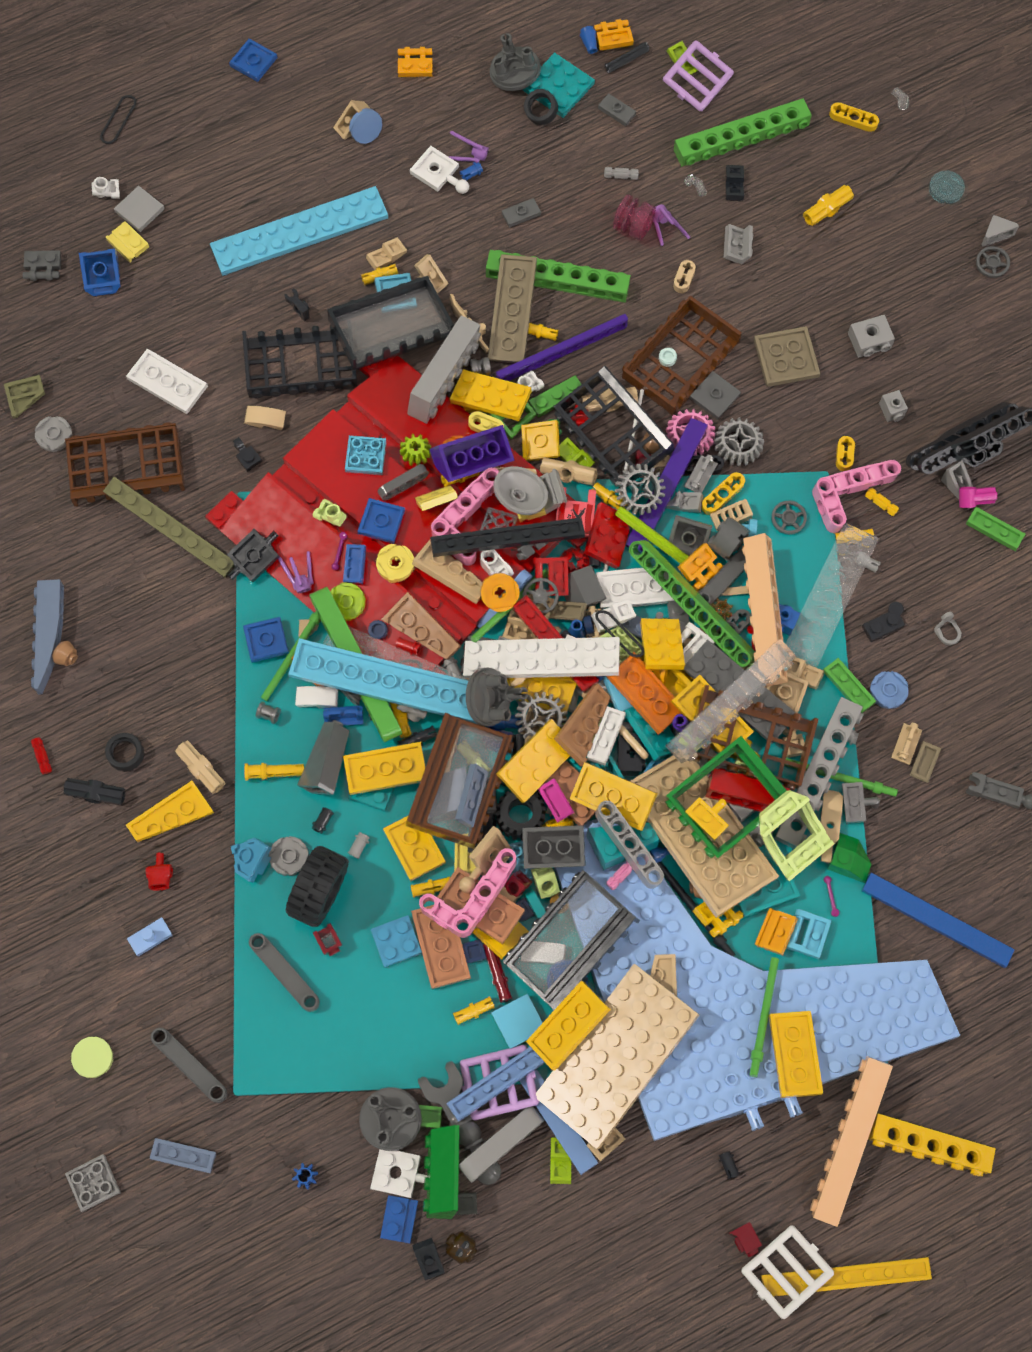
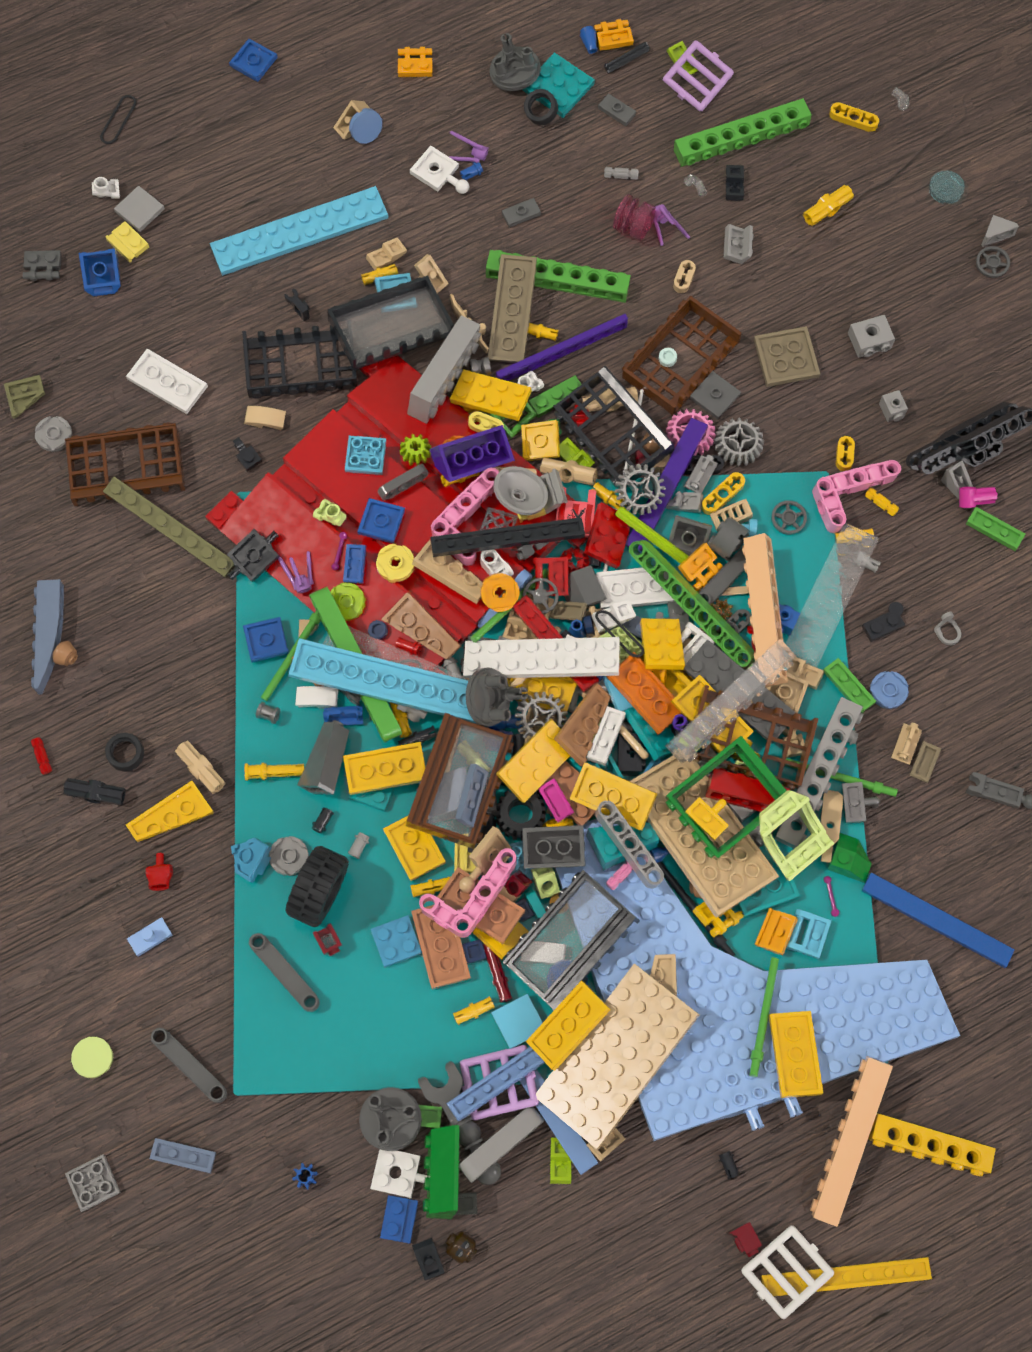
(436, 498): light yellow plate -> none

